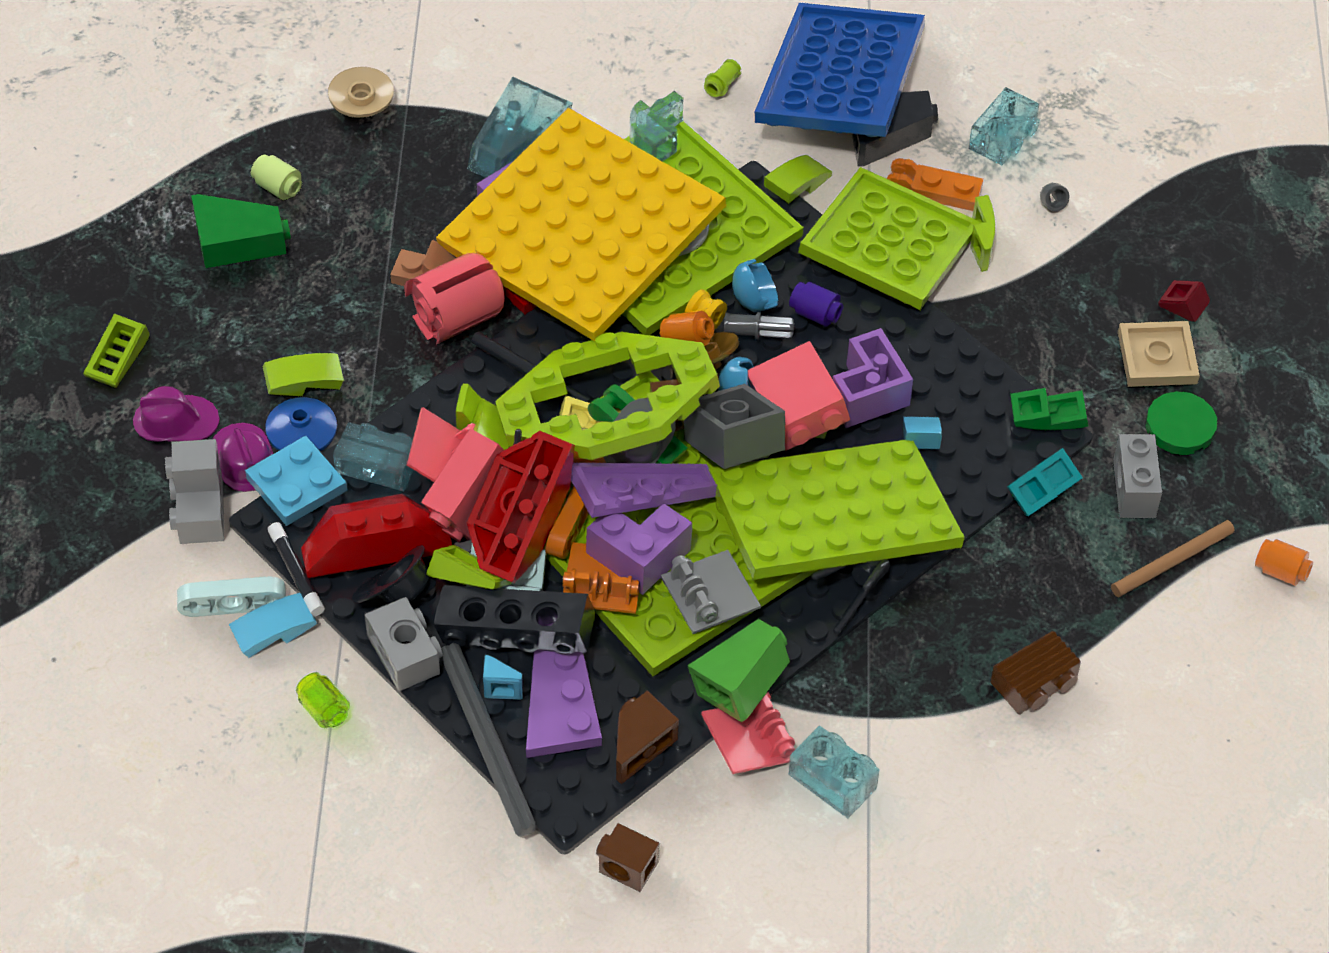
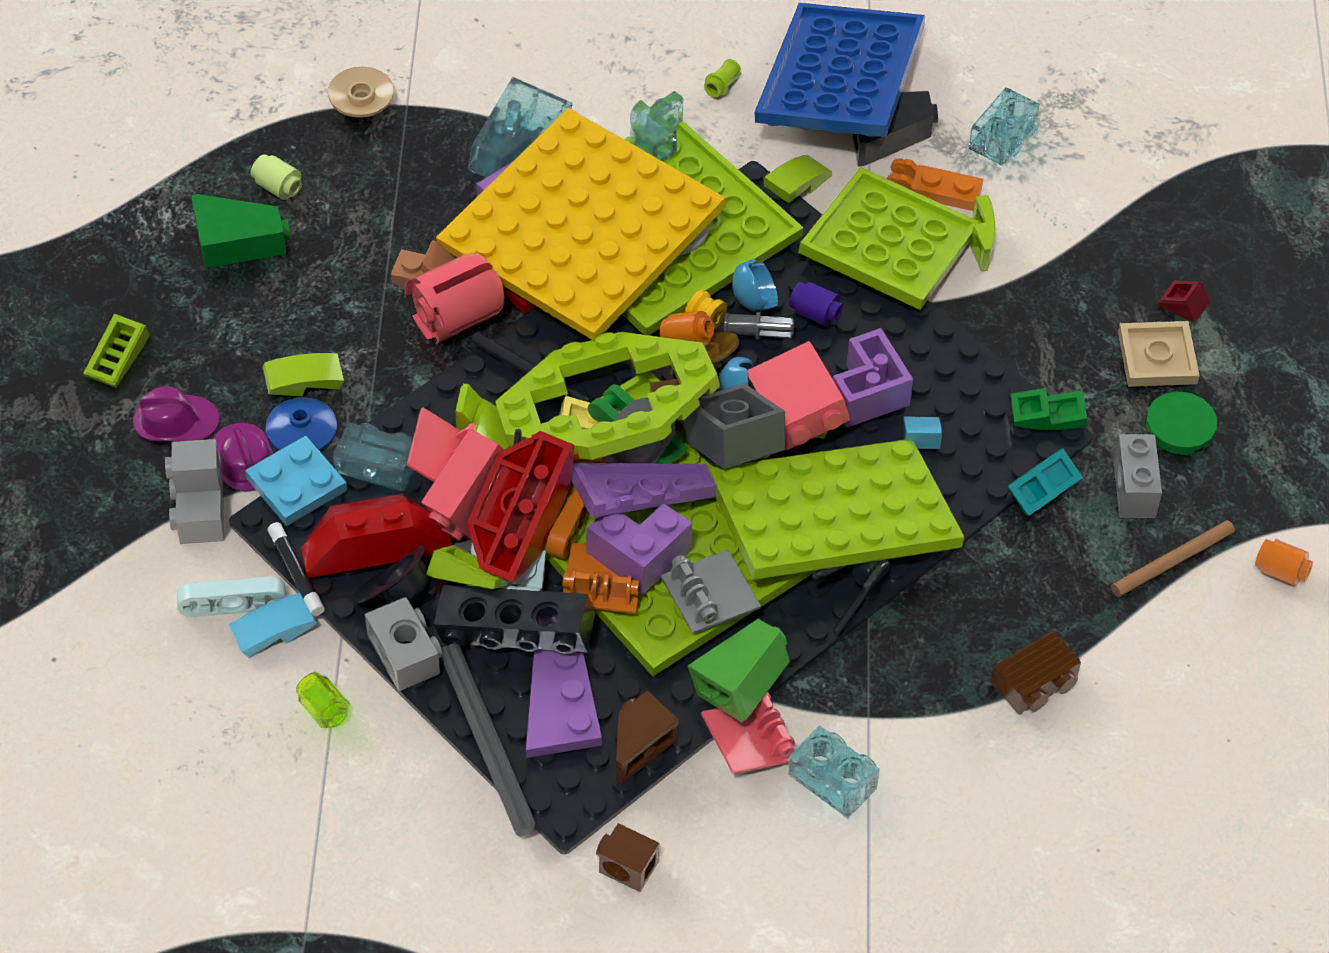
(501, 680): medium azure slope -> none
(1058, 192): dark grey hinge -> none

